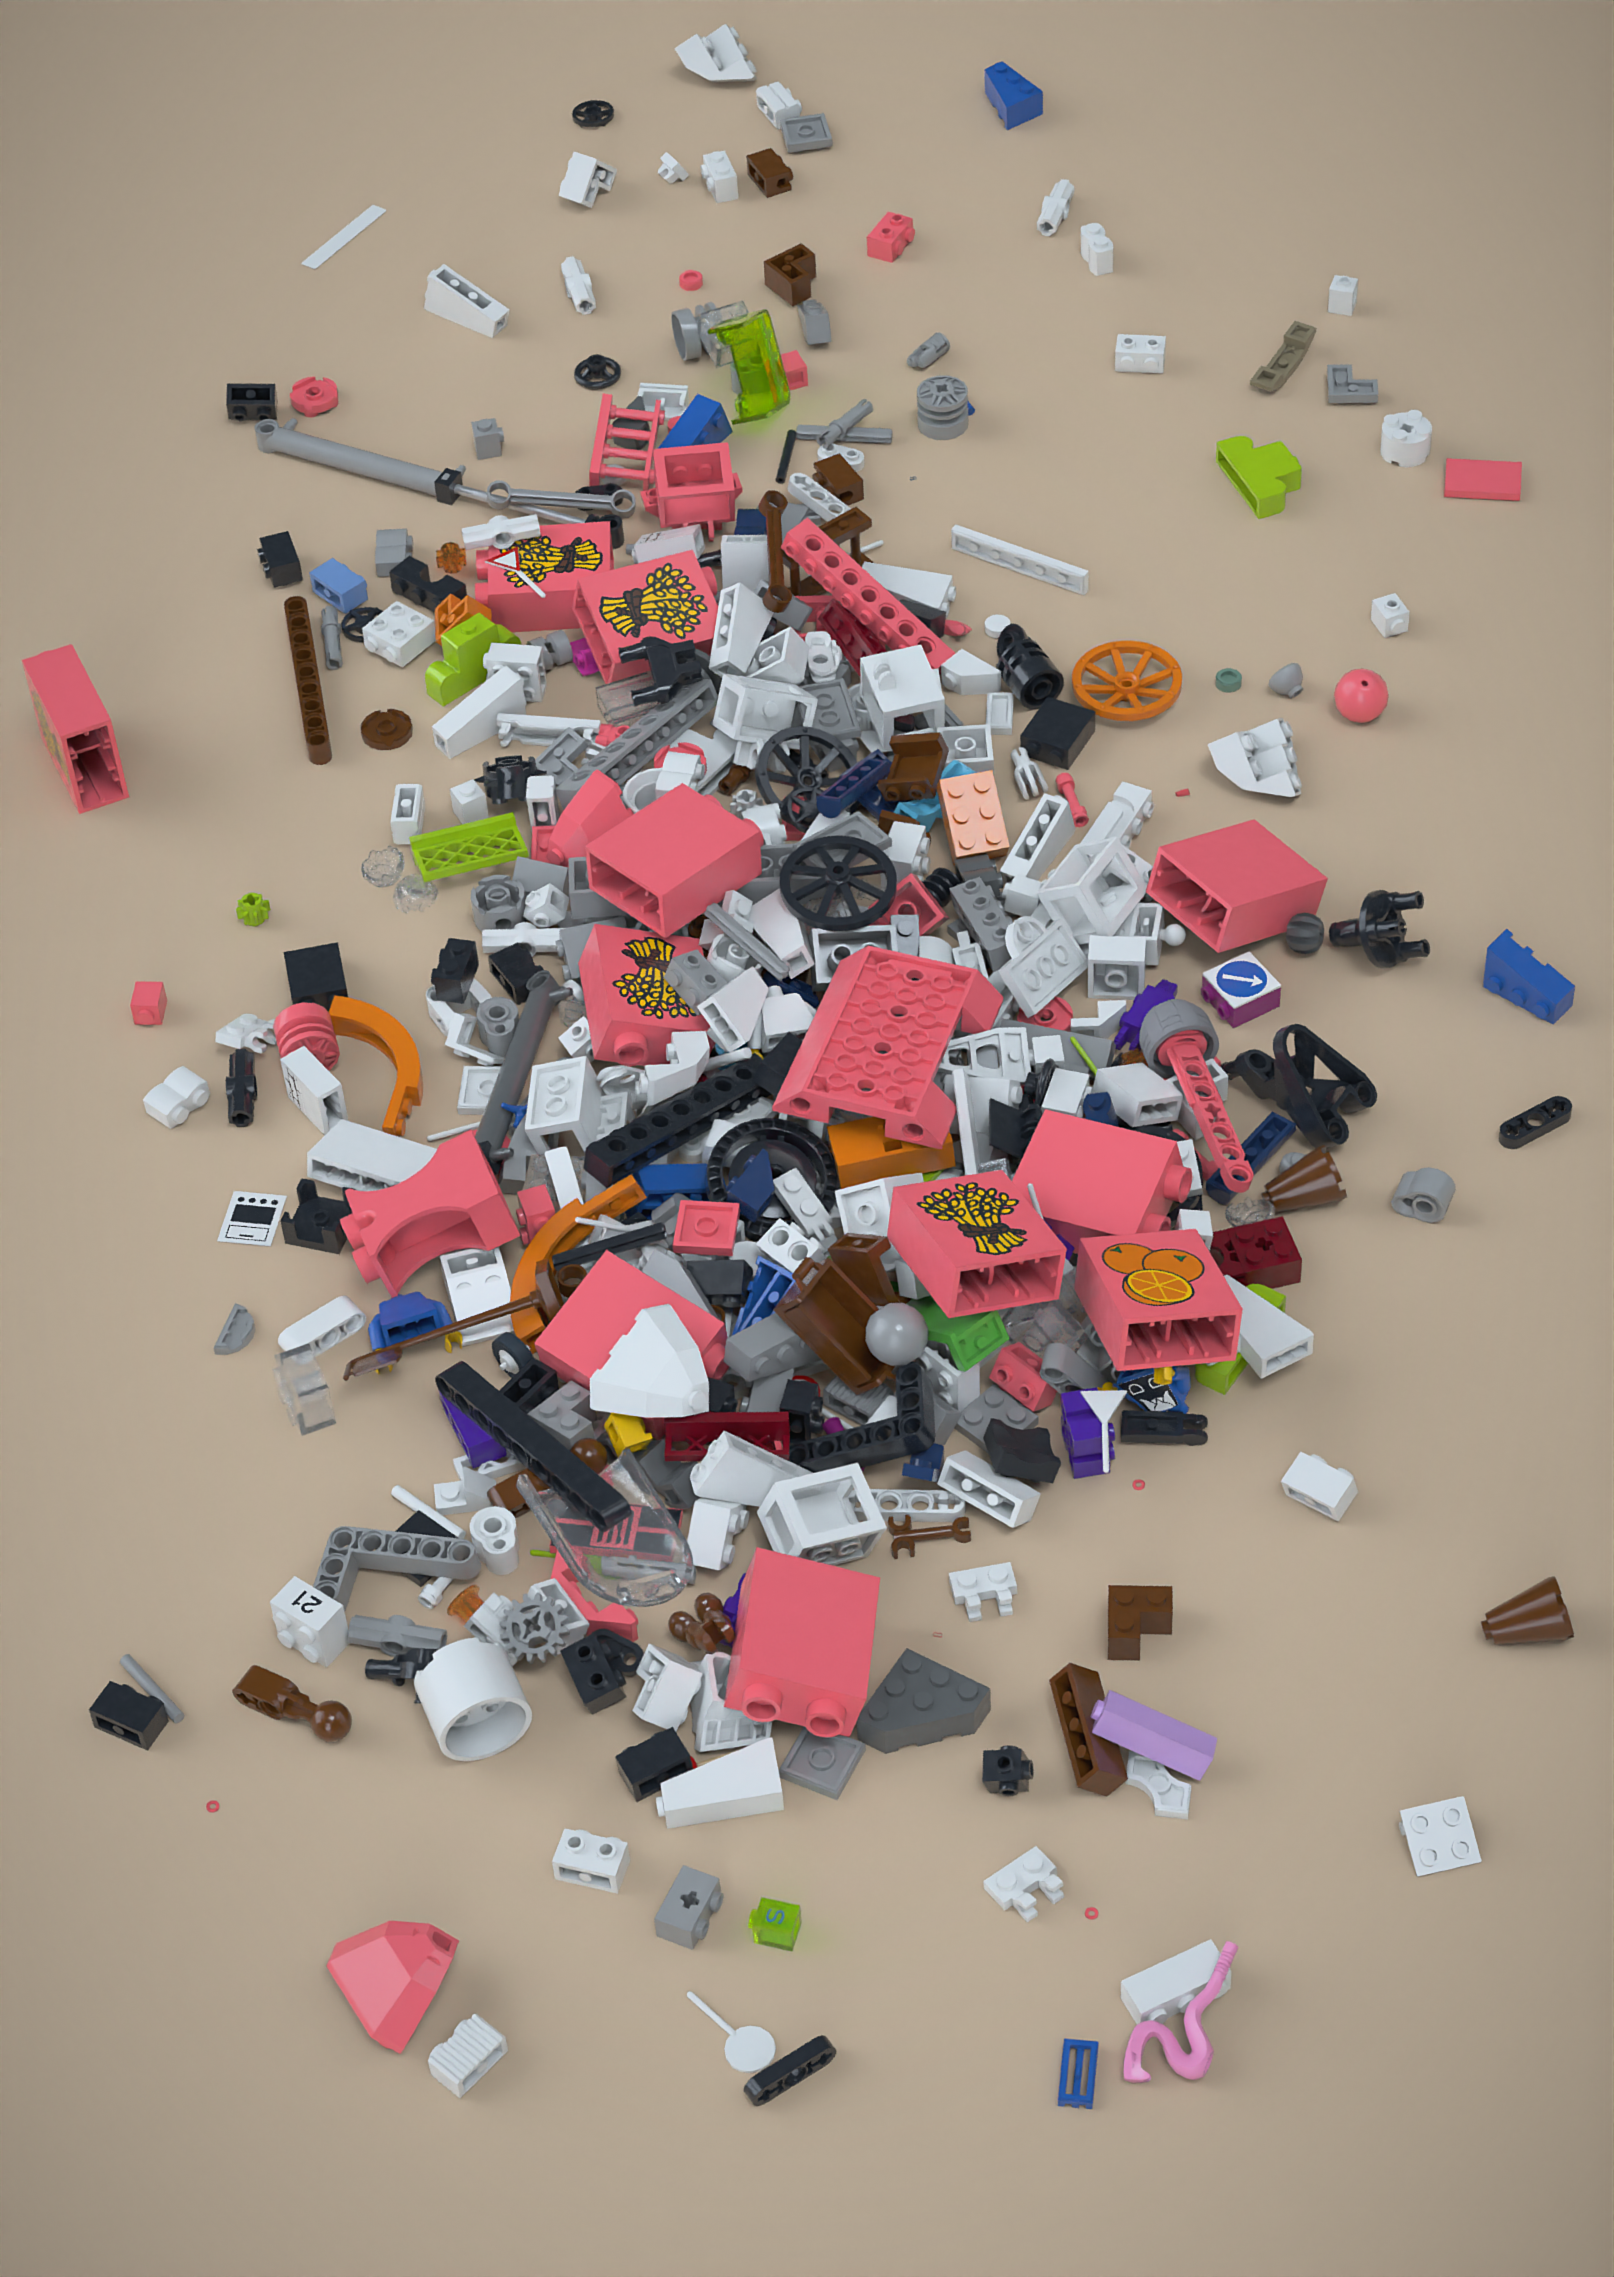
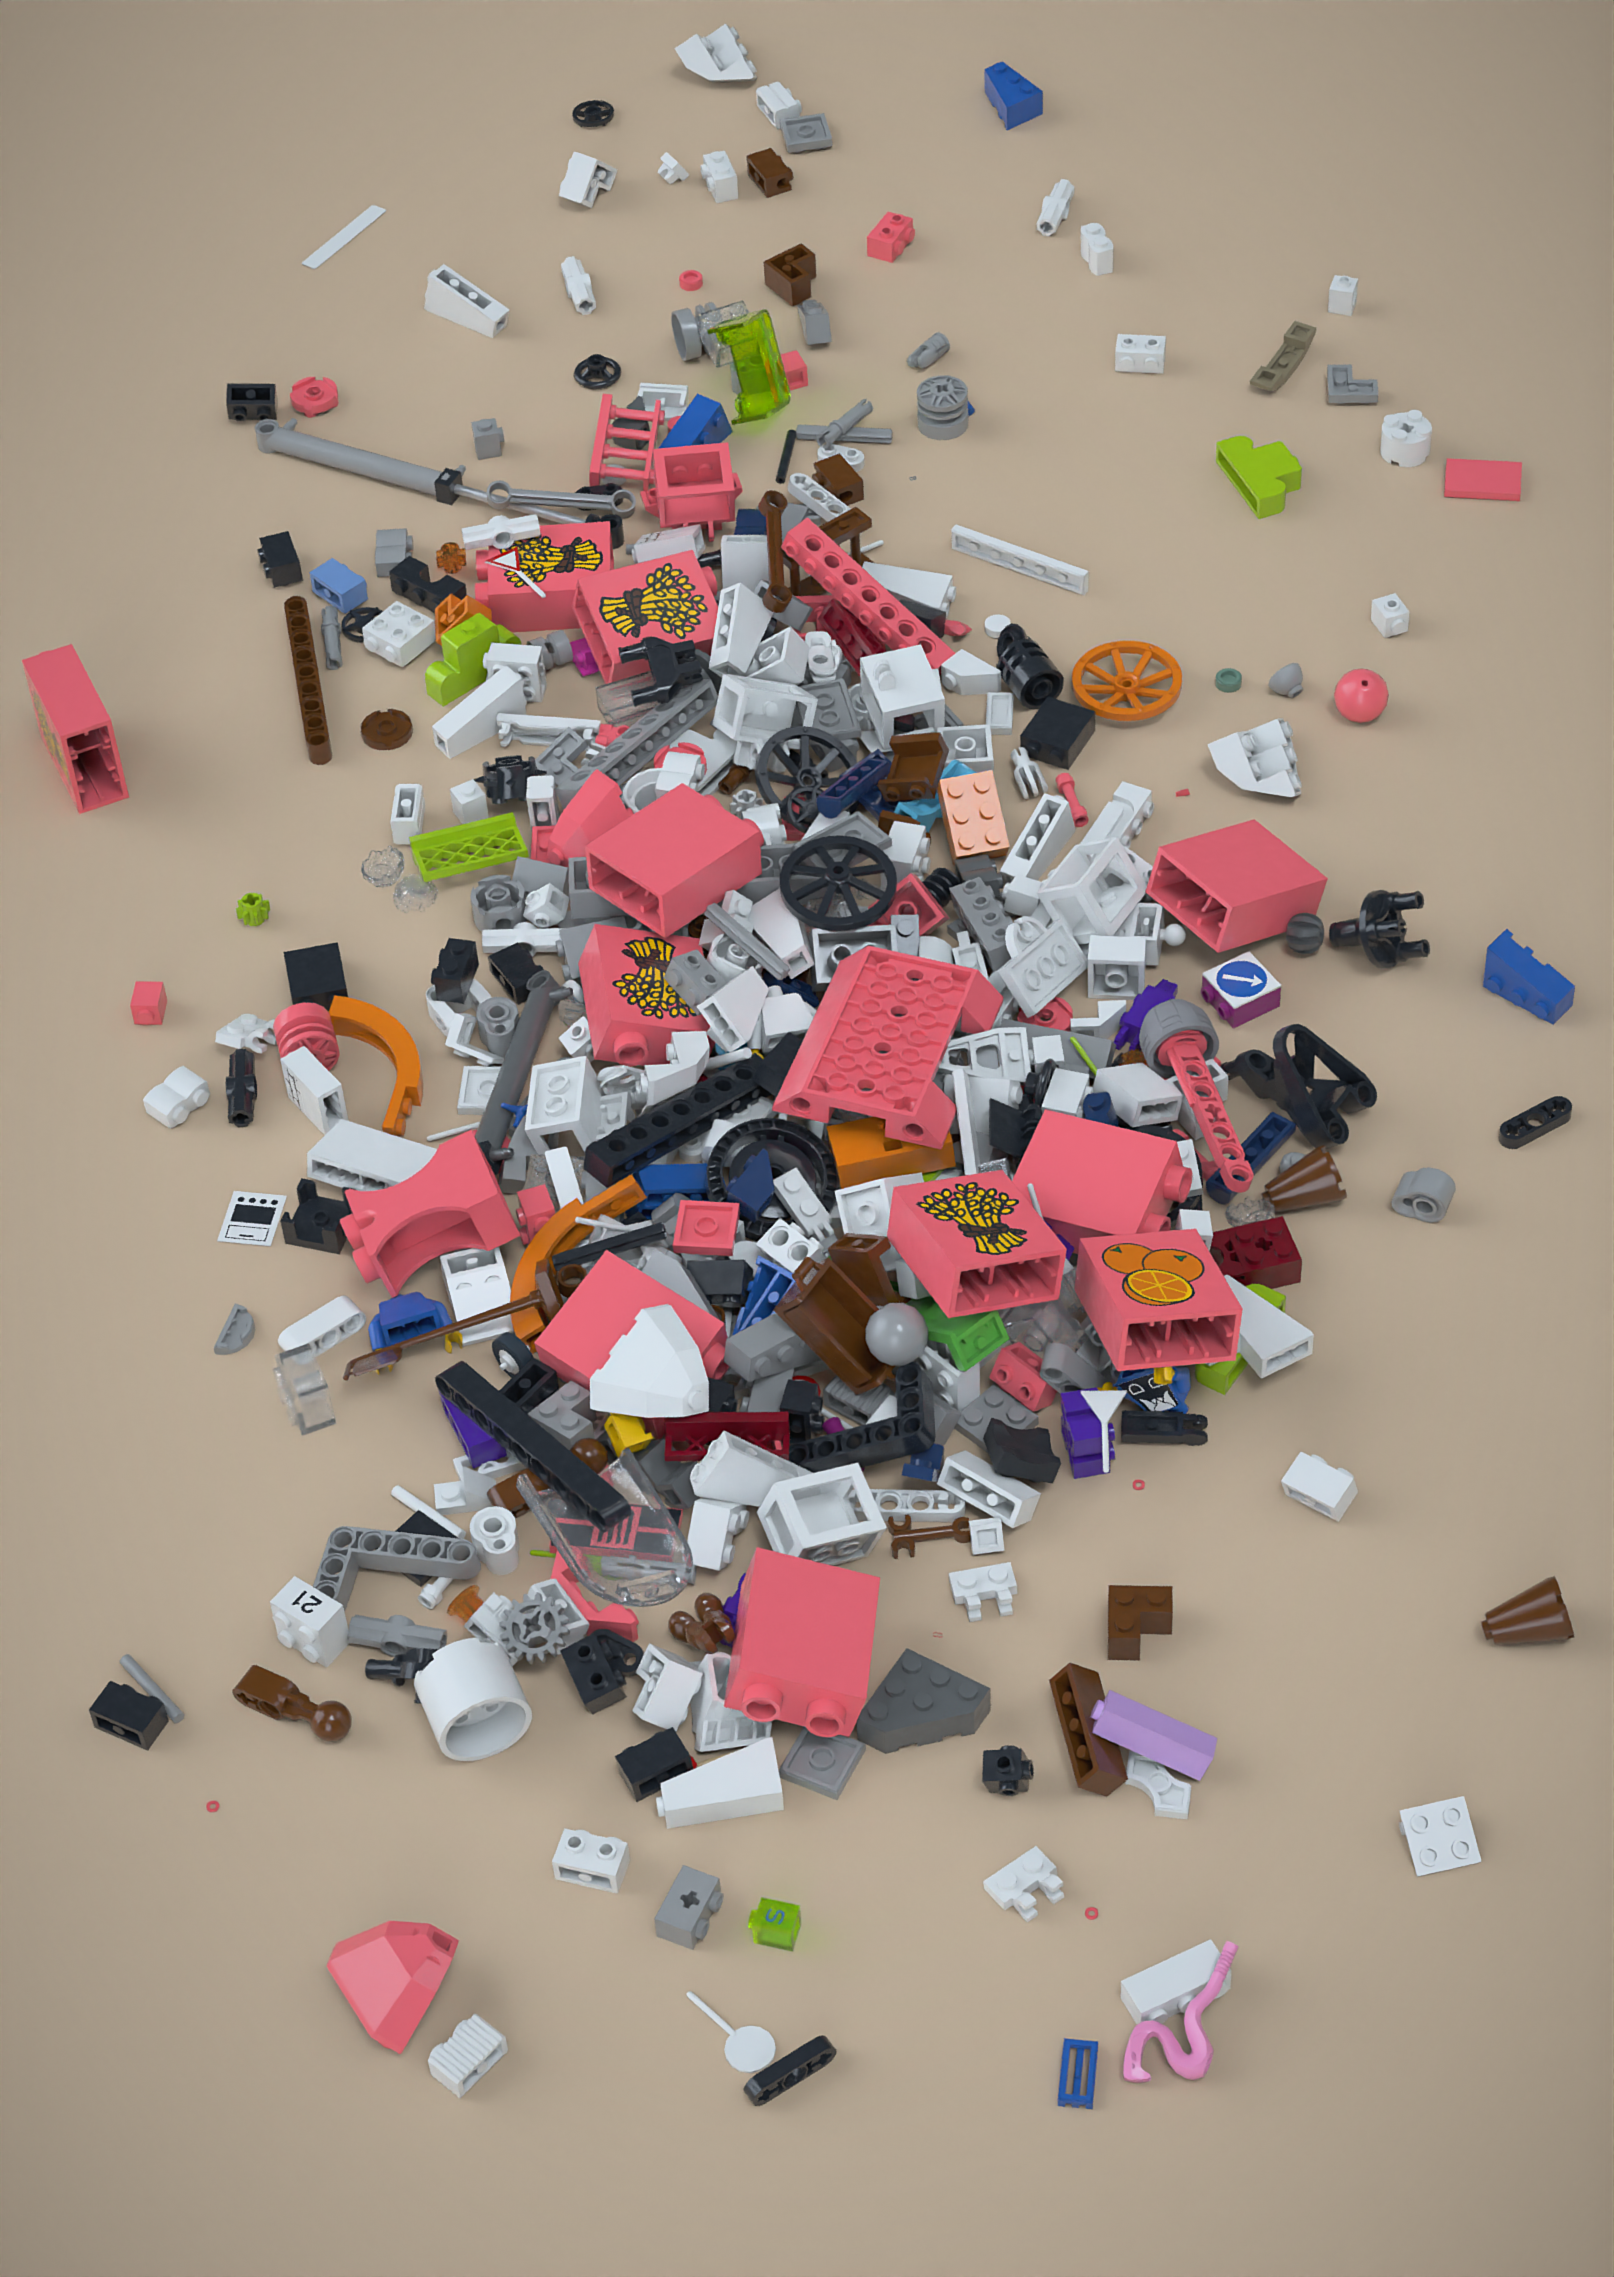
(986, 1535): none -> white tile

